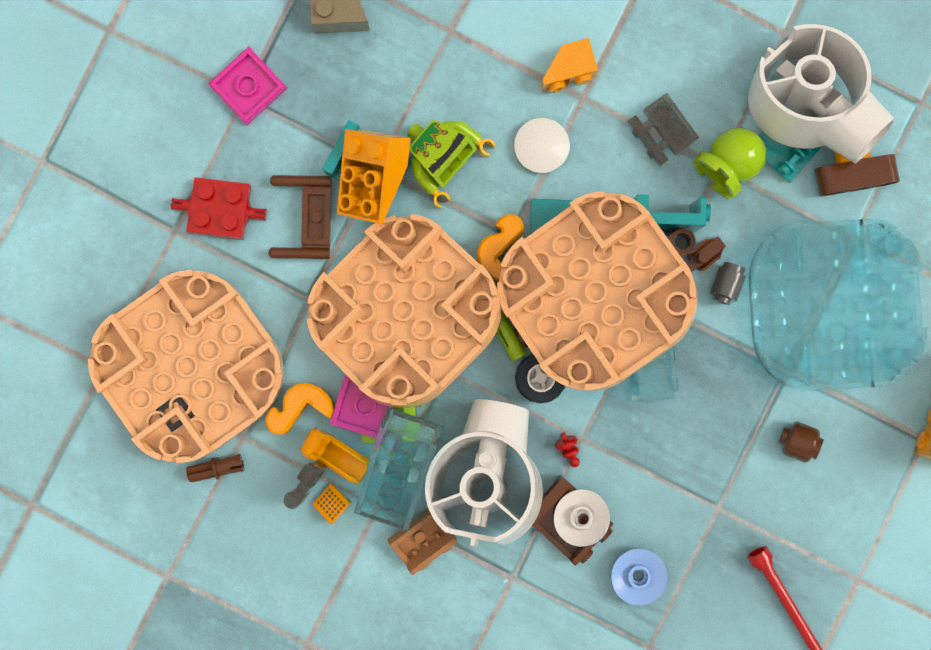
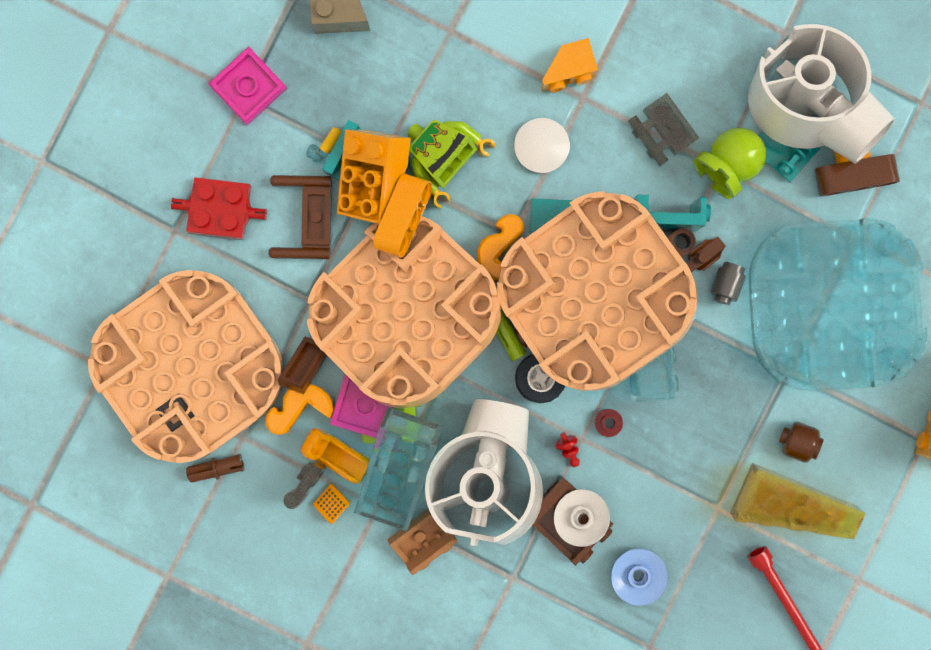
(302, 366): none -> reddish brown tile
(317, 153): none -> arm
(402, 215): none -> light orange beam
(599, 422): none -> dark red plate
(786, 503): none -> clear yellow wedge

